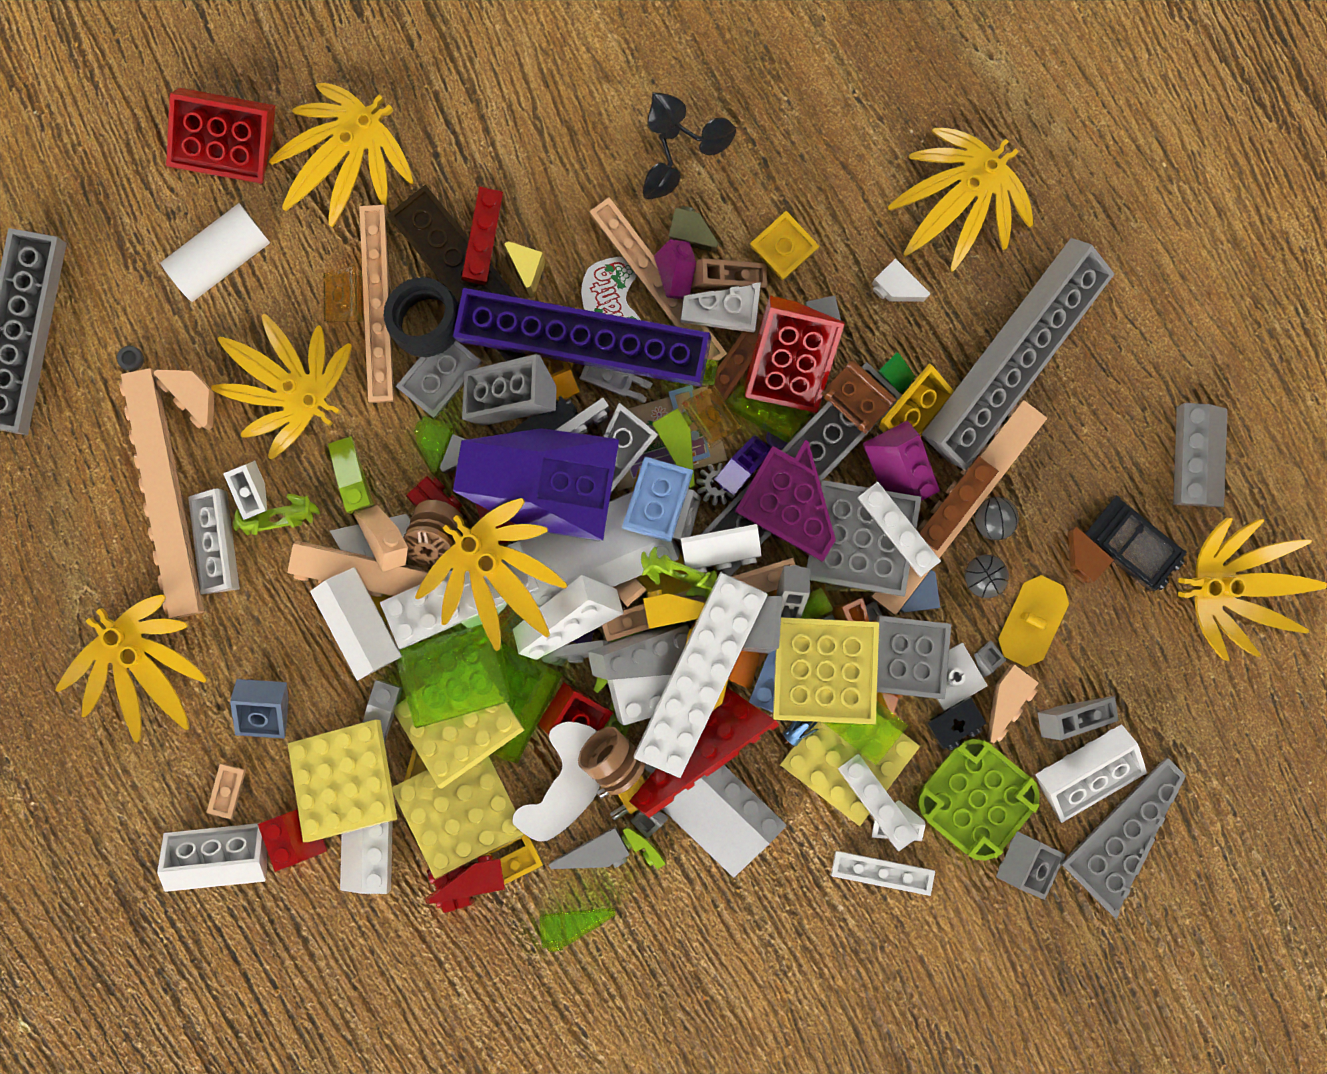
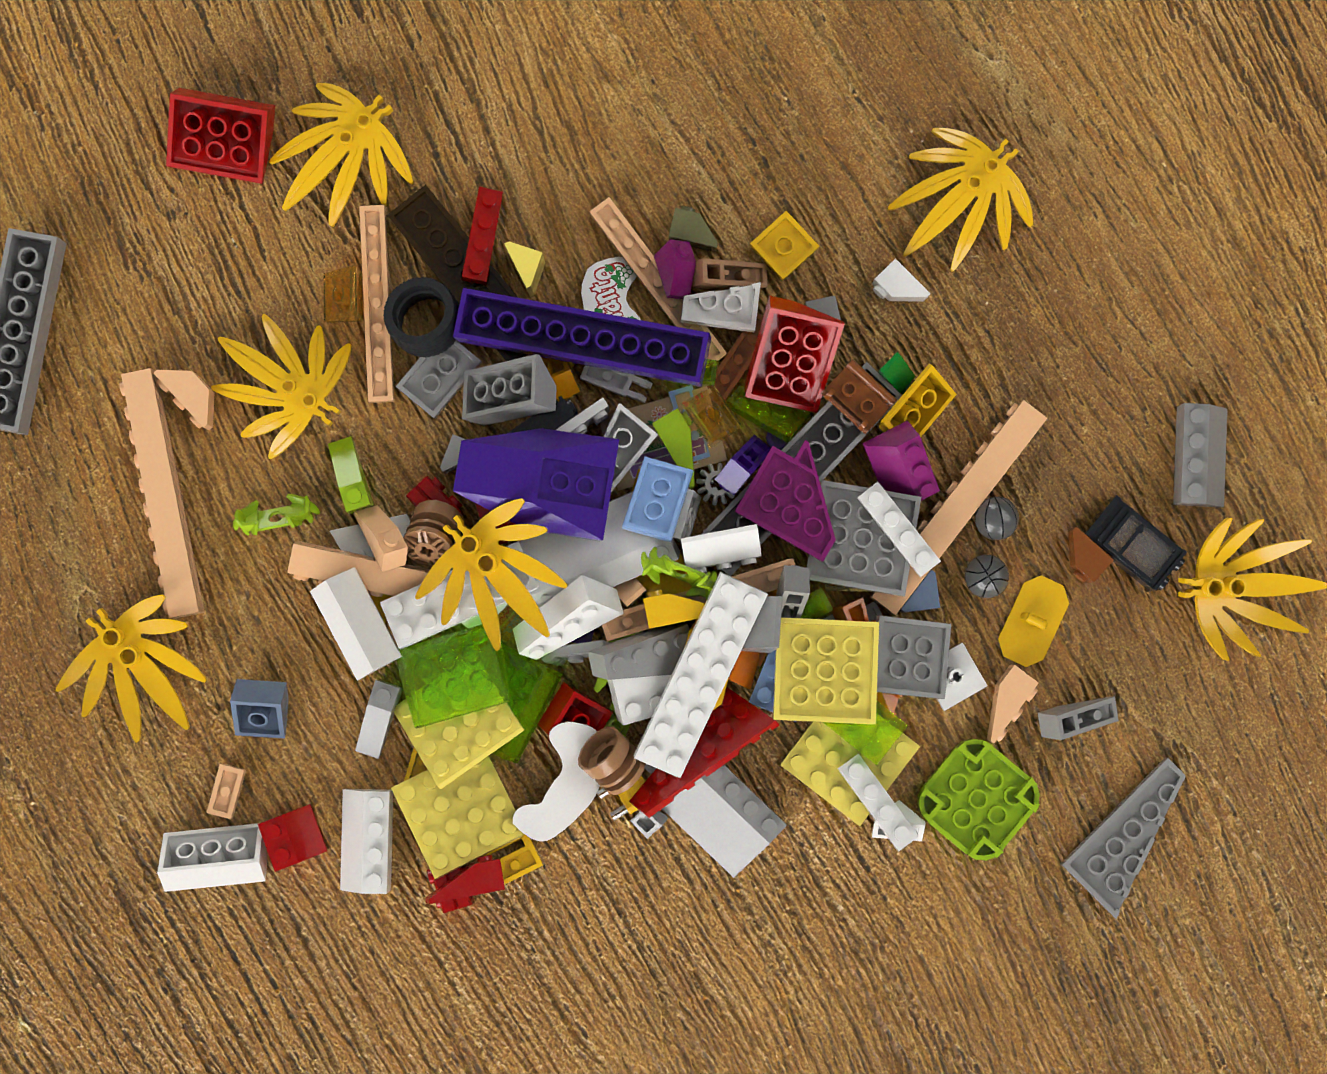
(130, 358): dark grey tile -> none
(213, 541): white slope -> none
(214, 252): white brick -> none
(247, 489): white slope -> none
(342, 781): light yellow plate -> none
(433, 441): clear neon green slope -> none
(566, 927): clear neon green slope -> none
(596, 853): light grey slope -> none
(637, 841): lime slope -> none
(665, 118): black plant -> none
(794, 733): flat silver piece -> none
(883, 873): white plate -> none
(958, 503): dark orange plate -> none
(963, 711): black brick -> none
(988, 659): light grey slope -> none
(1018, 353): light grey brick -> none
(1030, 865): light grey slope -> none
(1091, 773): white slope -> none

